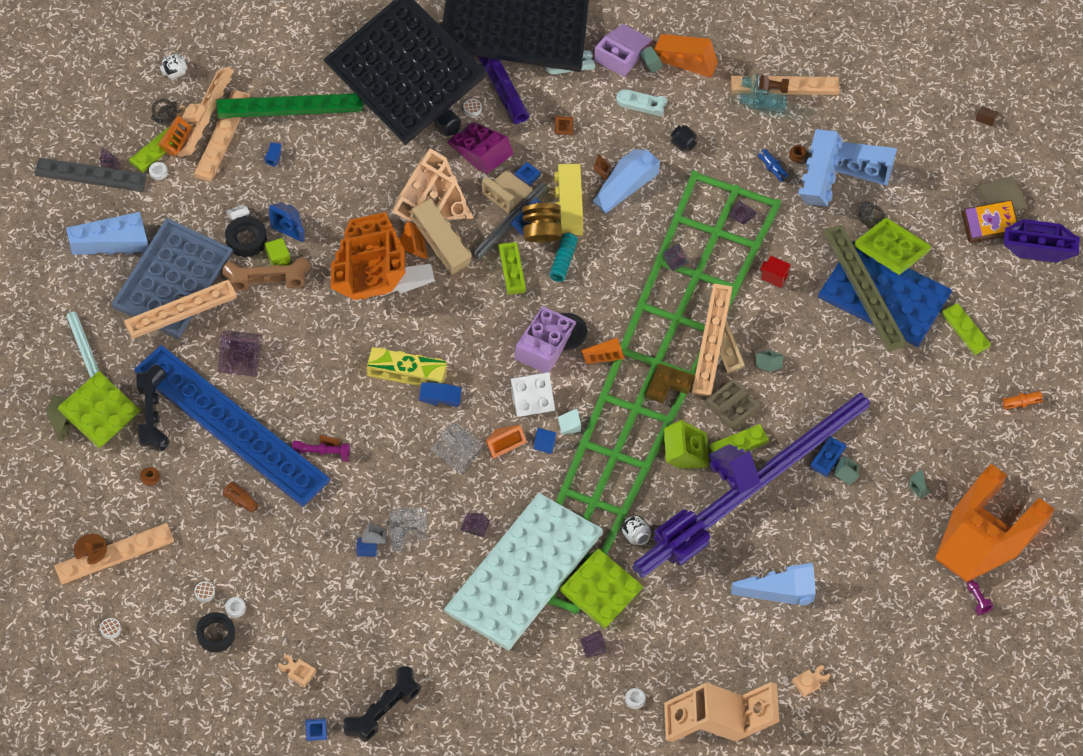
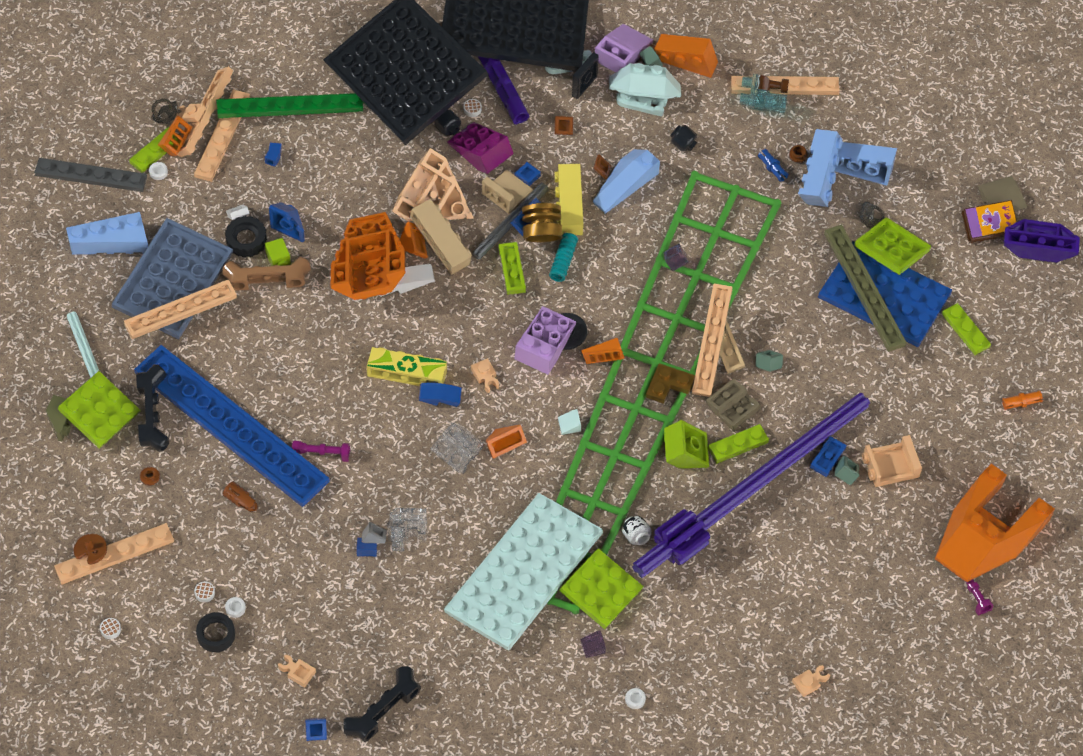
(109, 161): slope -> none
(173, 66): white head -> none
(239, 353): slope -> none
(330, 441): dark orange slope -> none
(475, 524): clear purple slope -> none
(485, 373): none -> light nougat plate
(532, 394): white plate -> none
(545, 440): blue slope -> none
(585, 75): none -> black tile
(645, 81): none -> light aqua wedge
(721, 712): light nougat bracket -> none
(735, 467): dark purple wedge -> none
(742, 213): clear purple slope -> none
(775, 271): red brick -> none
(790, 587): light blue wedge -> none
(892, 462): none -> light nougat panel
(918, 485): sand green slope -> none
(986, 116): reddish brown slope -> none

